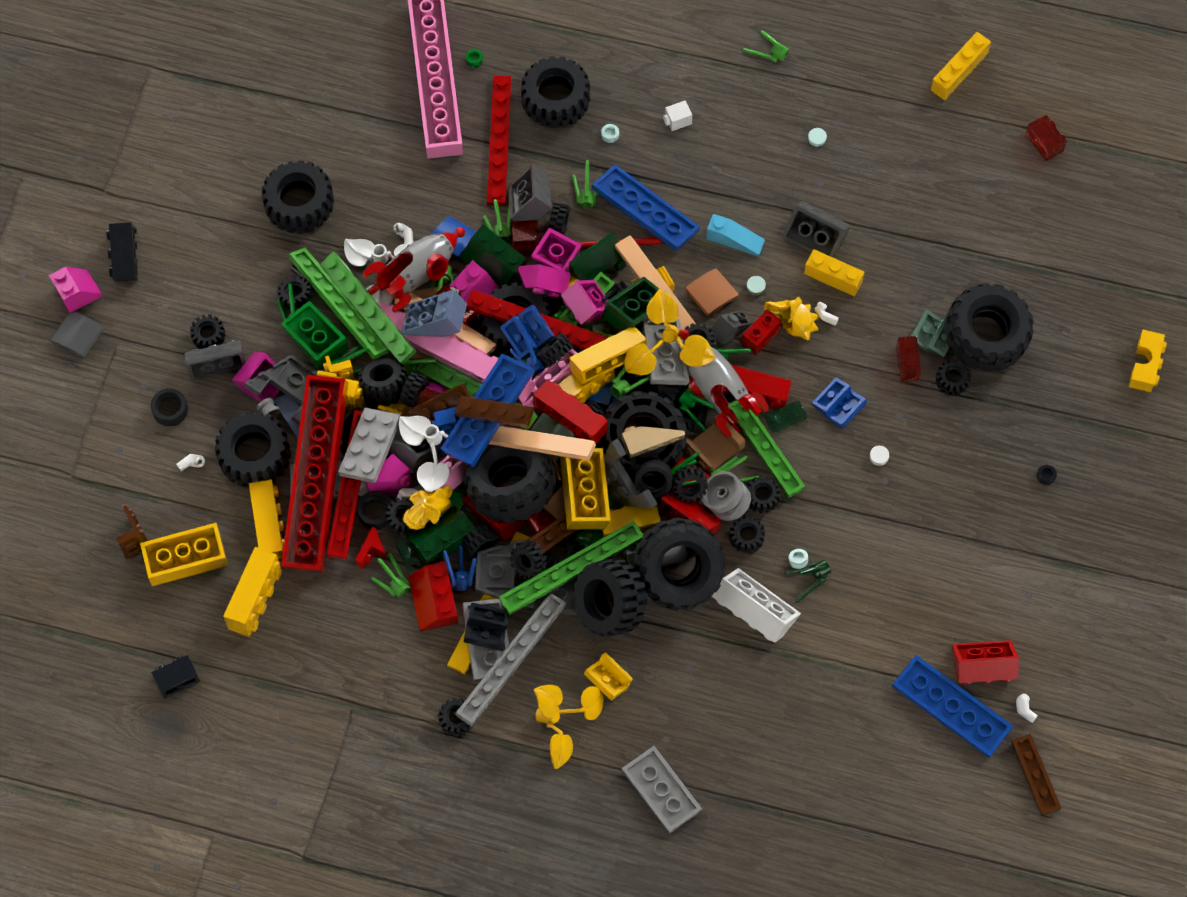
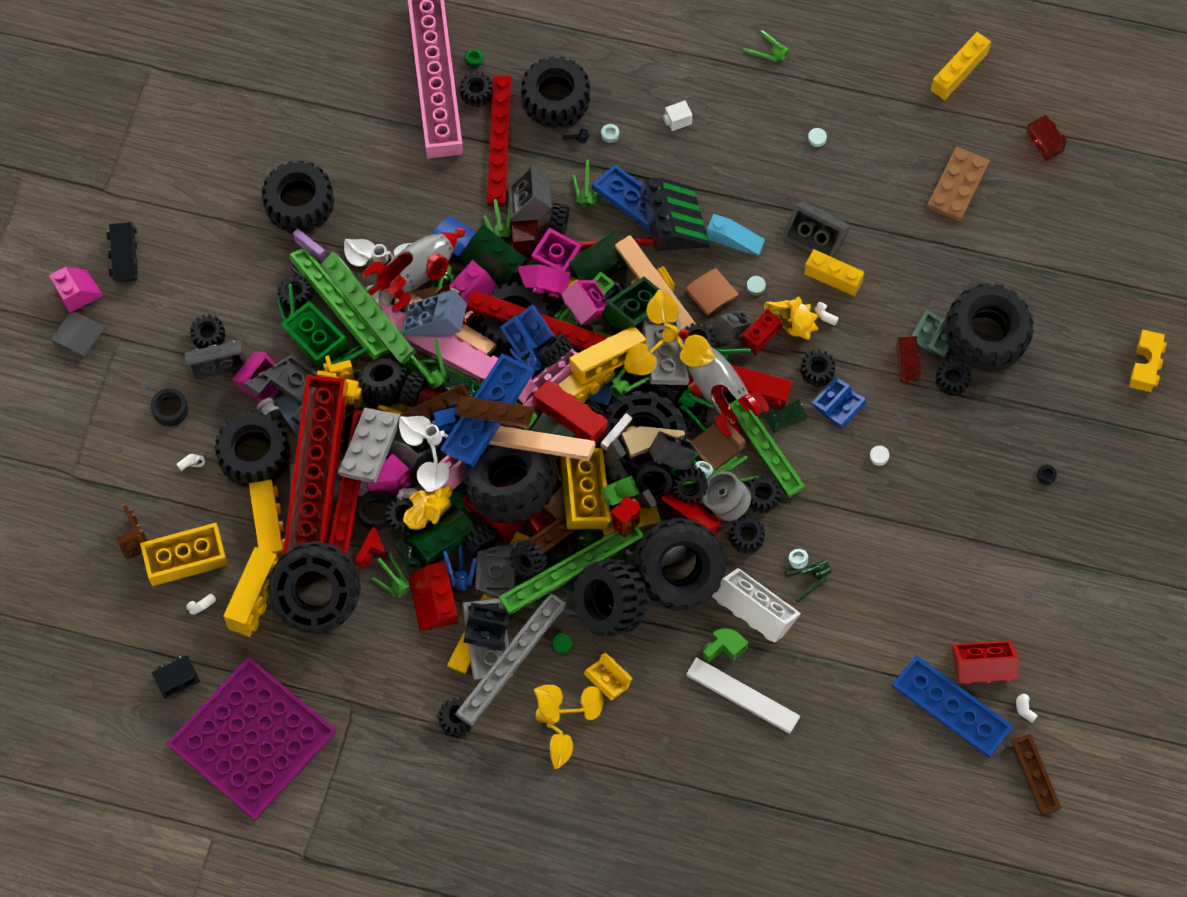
(195, 608): none -> white arm
(251, 738): none -> magenta plate
(313, 248): none -> lavender tile
(331, 563): none -> black tyre
(404, 231): white arm -> none
(435, 378): none -> bright green plant
(455, 381): none -> clear green plate
(476, 79): none -> black tyre
(562, 643): none -> green tile
(581, 137): none -> black hand
(616, 431): none -> white tile
(617, 491): none -> bright green brick
(626, 516): none -> red brick
(661, 789): light grey plate -> none
(672, 451): none -> black brick
(673, 215): none -> black slope
(706, 467): none -> light aqua tile
(727, 641): none -> bright green brick
(743, 695): none -> white tile
(818, 357): none -> black tyre
(958, 184): none -> medium nougat plate

